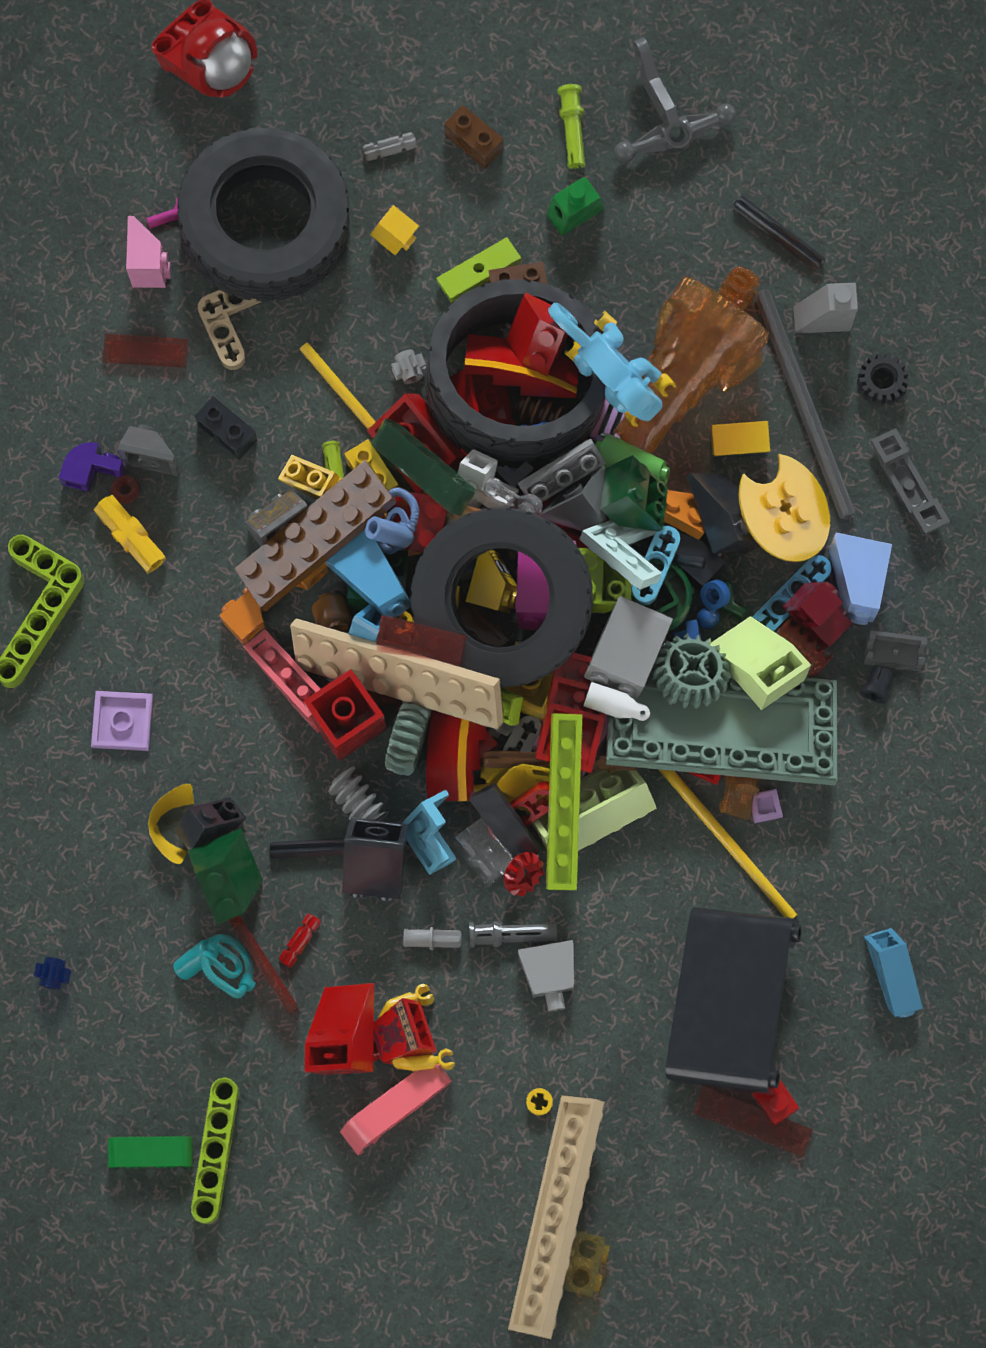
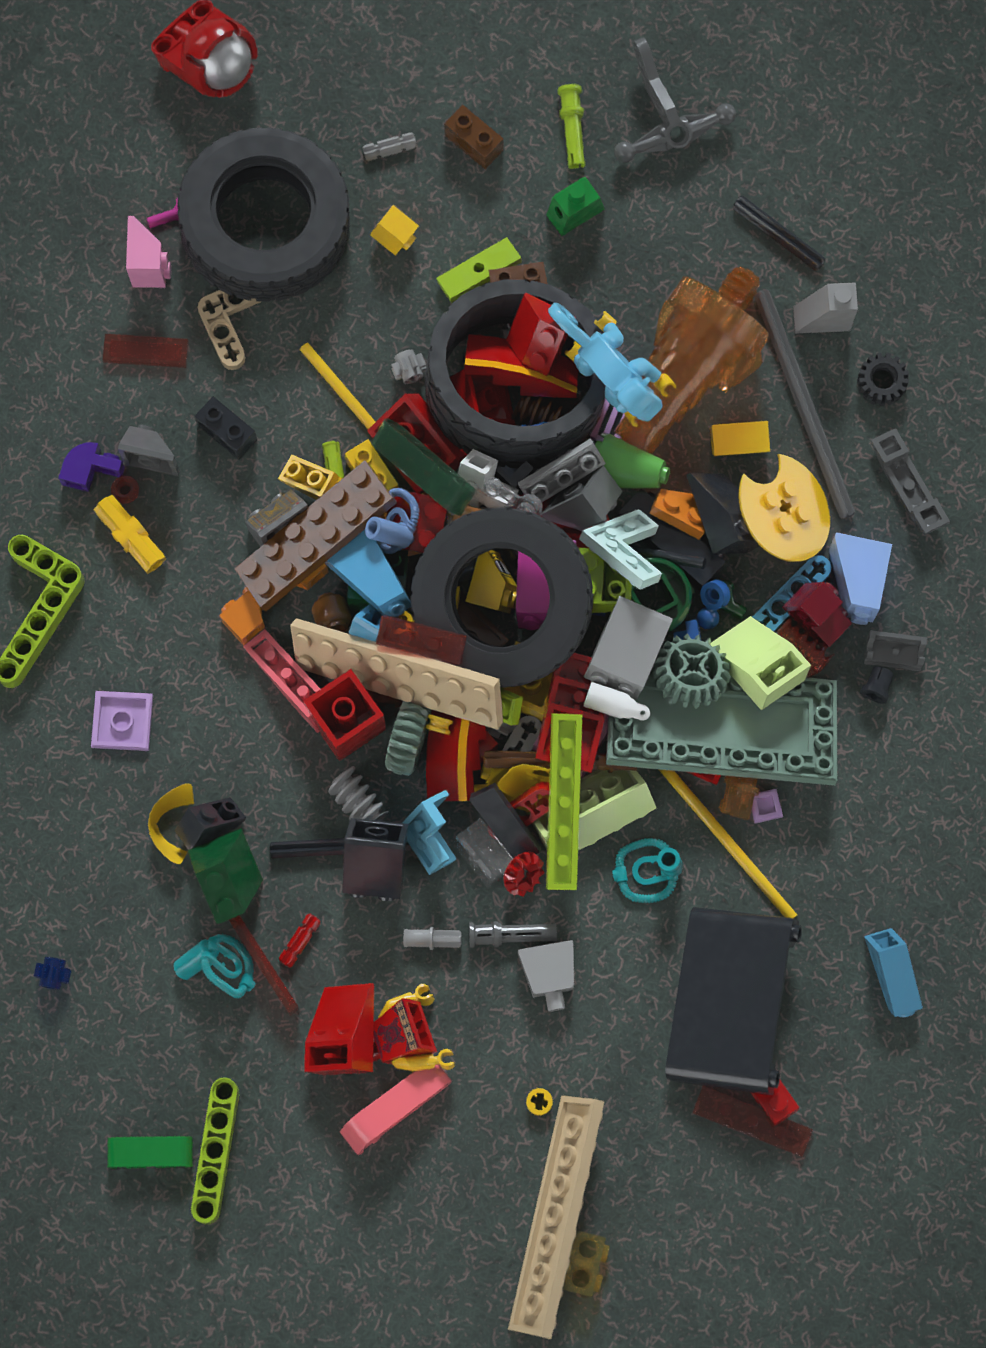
(439, 724): none -> yellow bush
(634, 496): dark green slope -> none
(668, 861): none -> teal piece
(670, 550): medium azure beam -> none

